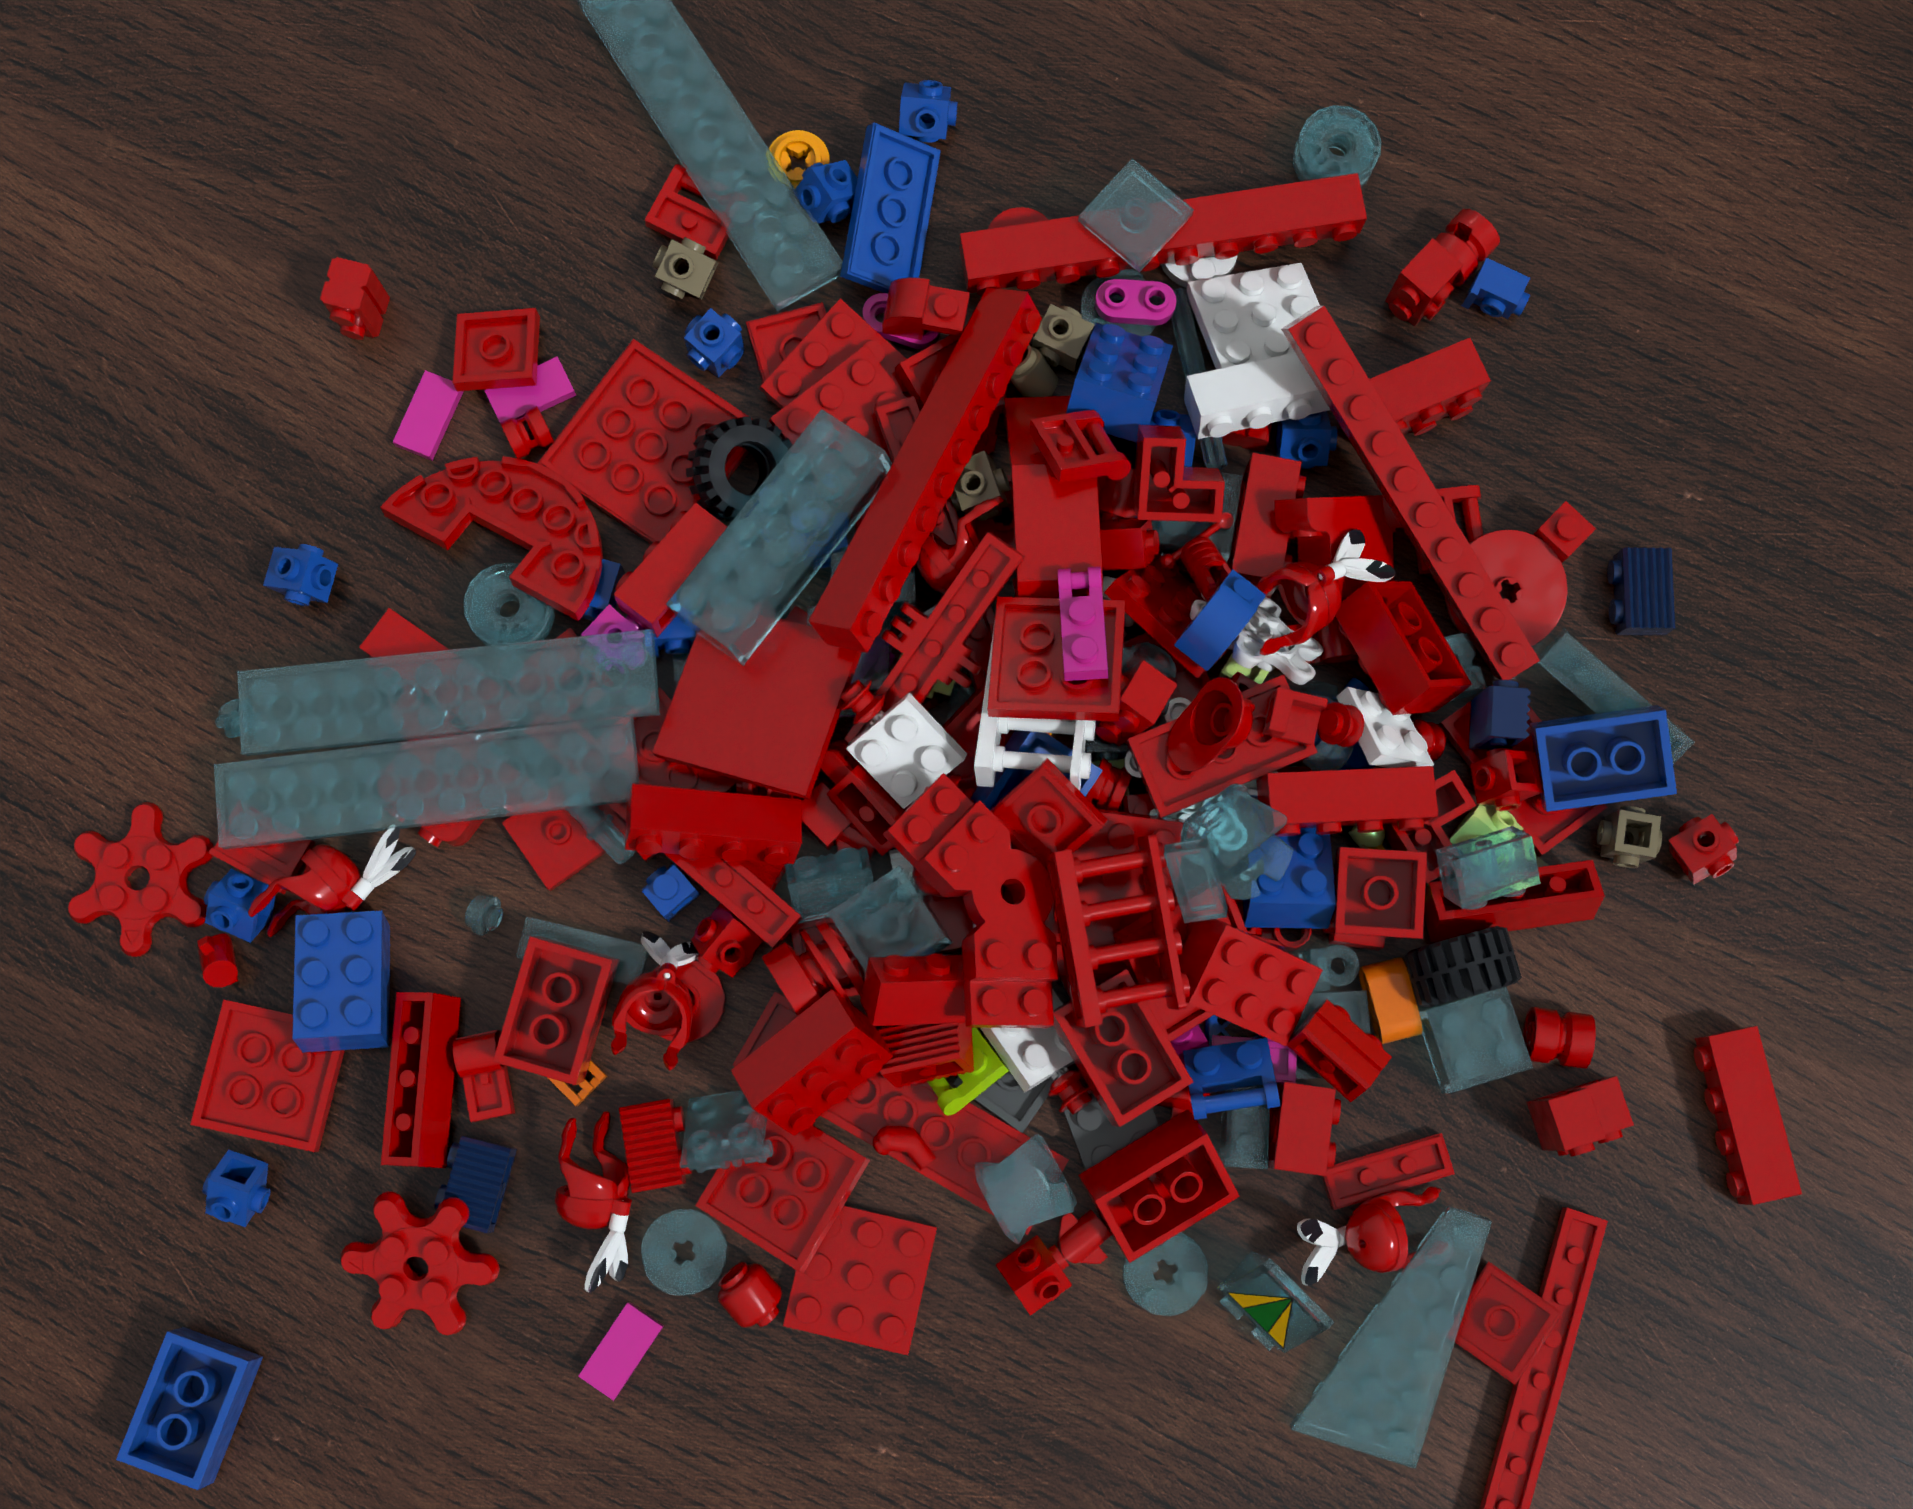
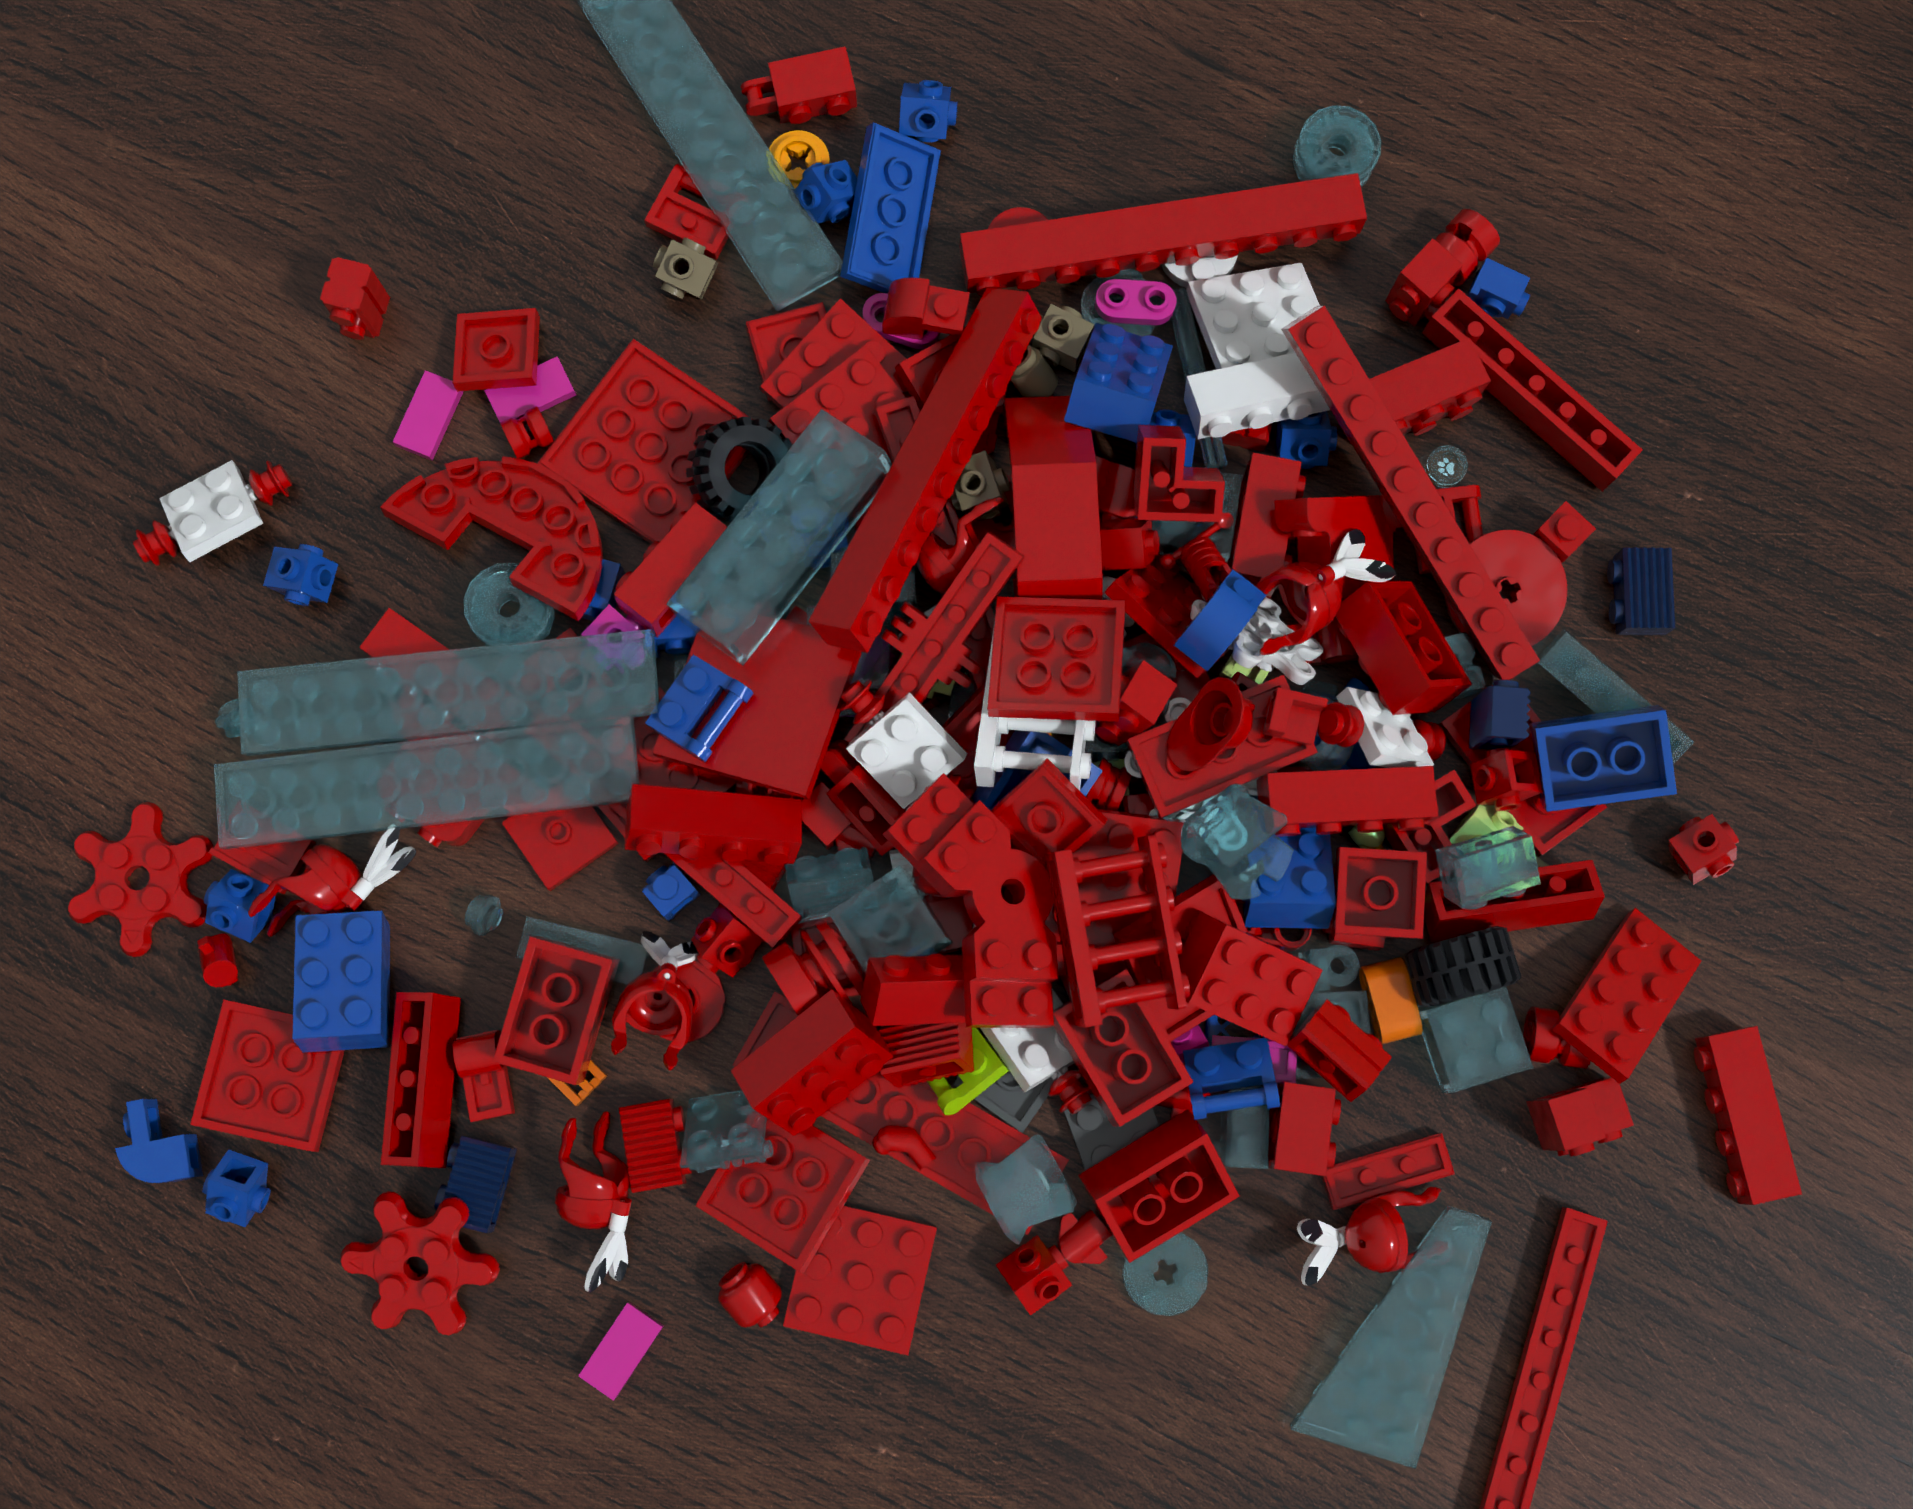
(151, 1155): none -> blue brick
(189, 1408): blue brick -> none
(211, 511): none -> white plate
(602, 831): clear light blue axle -> none
(660, 1257): clear light blue plate -> none
(690, 701): none -> blue plate
(714, 354): blue brick -> none
(804, 87): none -> red brick
(1068, 452): red plate -> none
(1082, 625): dark pink plate -> none
(1135, 215): clear light blue plate -> none
(1195, 880): clear light blue tile -> none
(1272, 1303): clear light blue slope -> none
(1446, 466): none -> clear light blue tile
(1505, 1323): red tile -> none
(1536, 392): none -> red brick
(1626, 995): none -> red plate
(1643, 836): dark tan brick -> none

